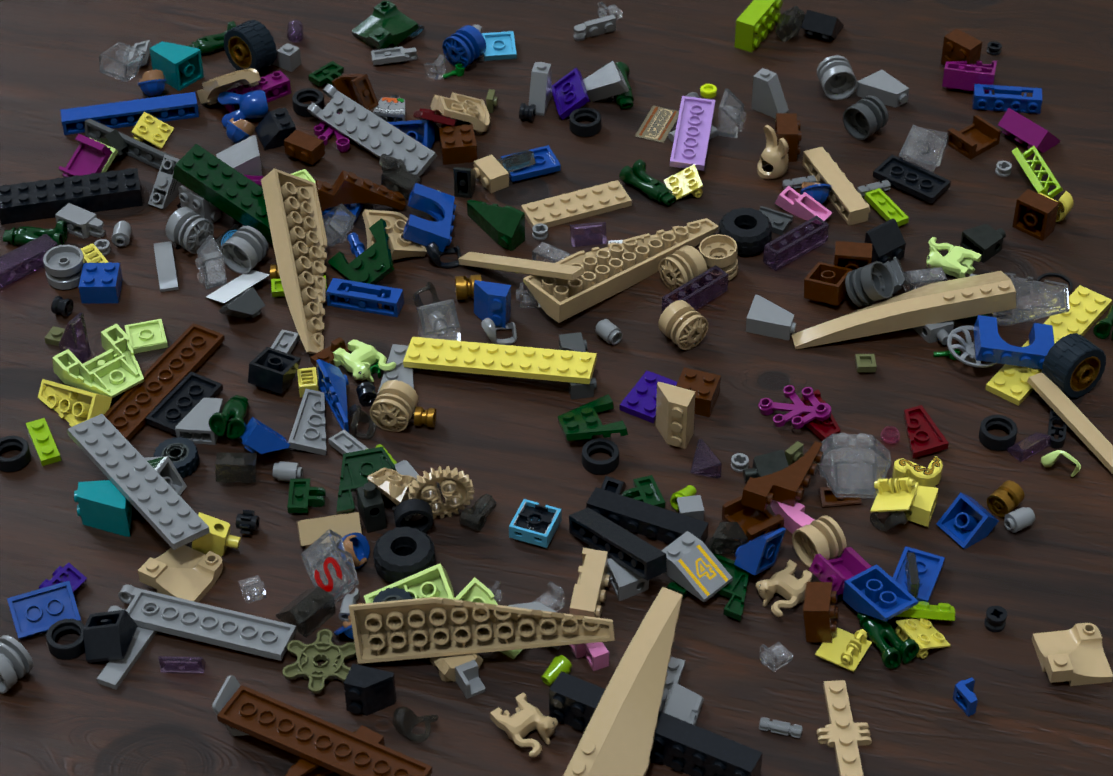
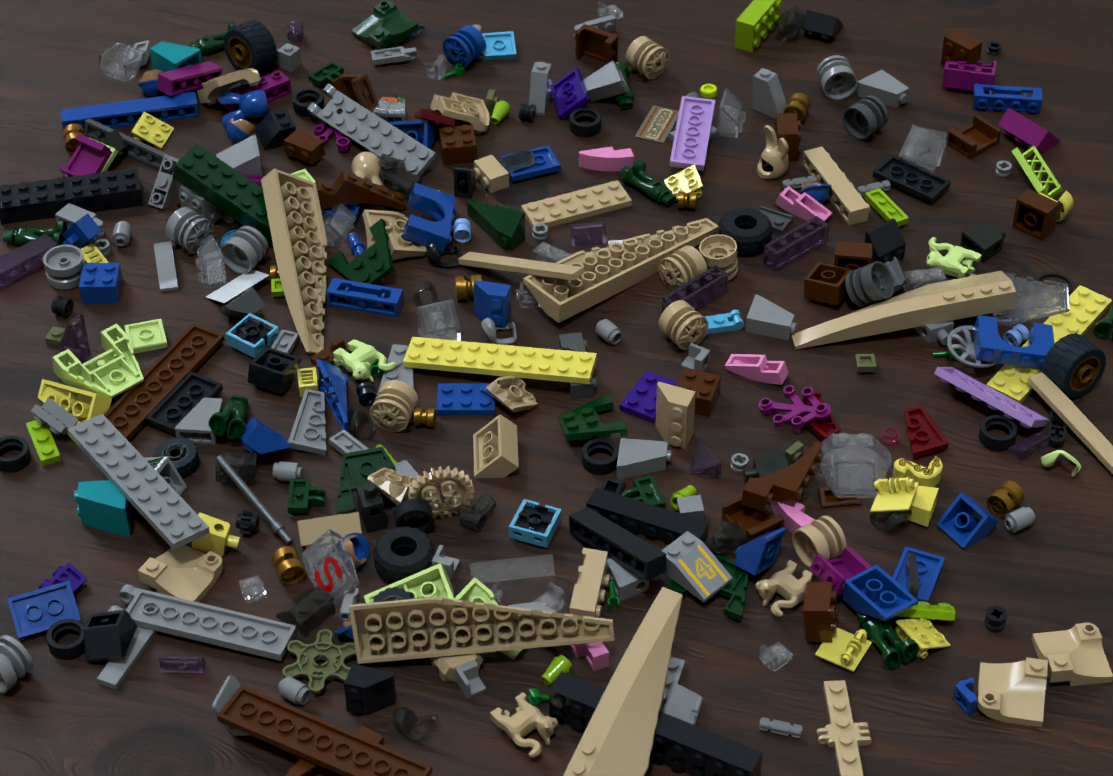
(55, 416): none -> light grey bracket
(69, 134): none -> pearl gold wheel
(82, 232): none -> blue brick
(187, 78): none -> magenta brick
(252, 335): none -> piece
(276, 526): none -> flat silver bar
(288, 565): none -> pearl gold wheel
(294, 691): none -> light grey brick
(367, 166): none -> tan piece
(449, 563): none -> light grey panel
(462, 230): none -> light blue wheel
(464, 399): none -> blue plate
(496, 449): none -> tan slope
(500, 111): none -> lime cone
(511, 393): none -> tan slope
(512, 568): none -> clear brick
(536, 698): none -> green hand
(596, 44): none -> reddish brown panel
(606, 159): none -> bright pink slope
(613, 600): none -> green hand
(641, 457): none -> light grey slope
(647, 57): none -> tan wheel
(682, 200): none -> pearl gold wheel
(697, 358): none -> light grey panel
(725, 322): none -> medium azure plate
(757, 368): none -> bright pink slope
(799, 104): none -> pearl gold wheel
(995, 400): none -> lavender plate
(1014, 691): none -> tan slope
(1016, 335): none -> light blue wheel

